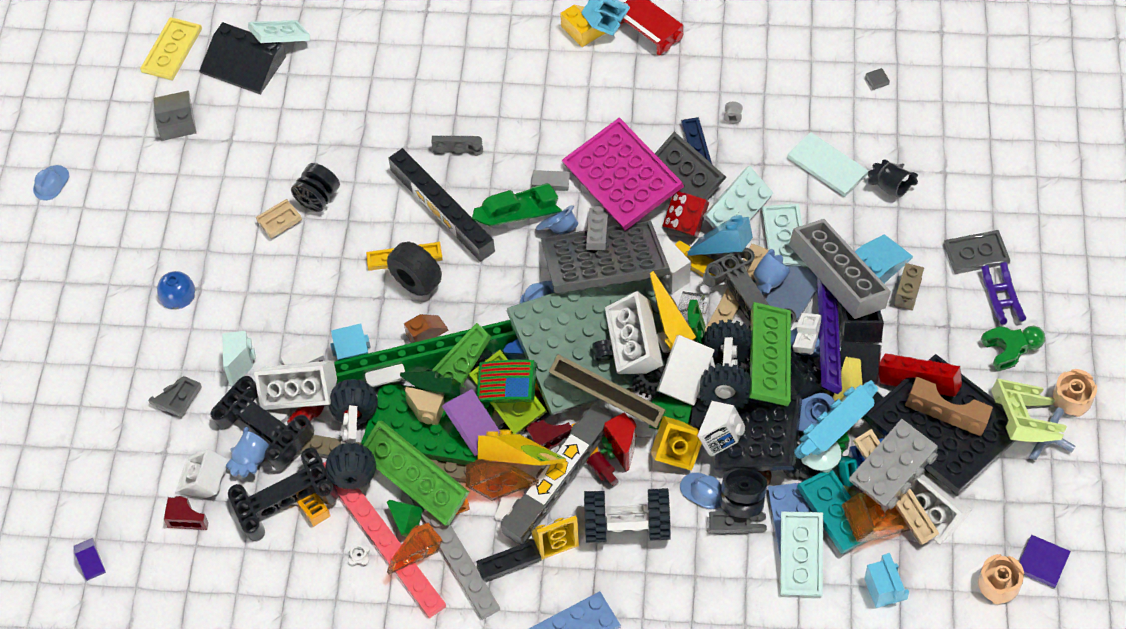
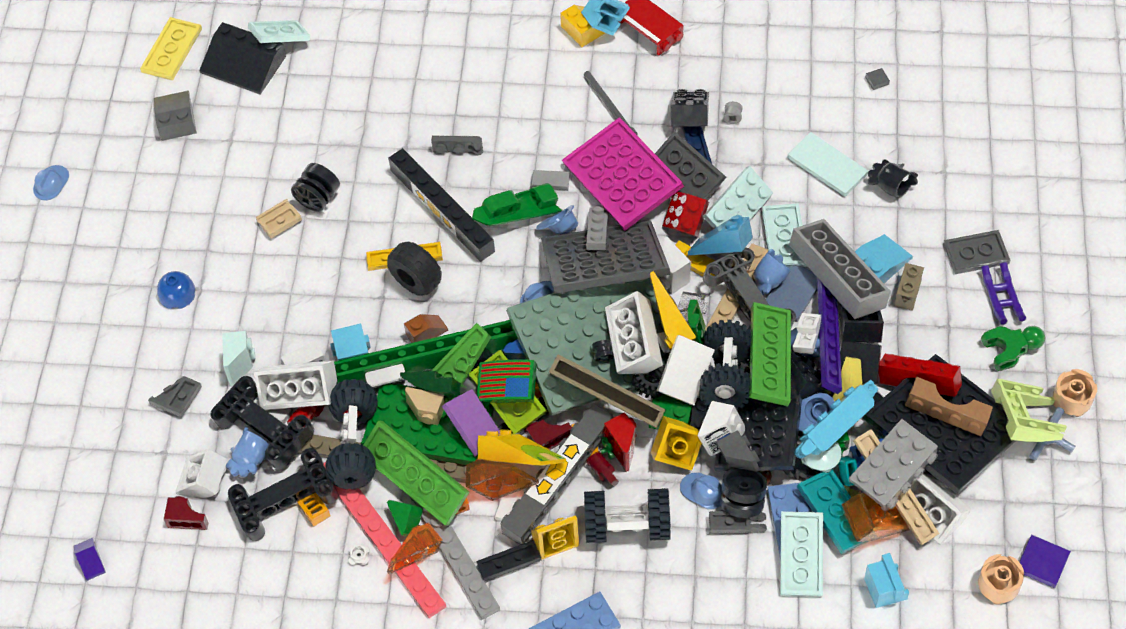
(606, 99): none -> dark grey bar
(690, 108): none -> black slope
(736, 452): none -> dark grey slope

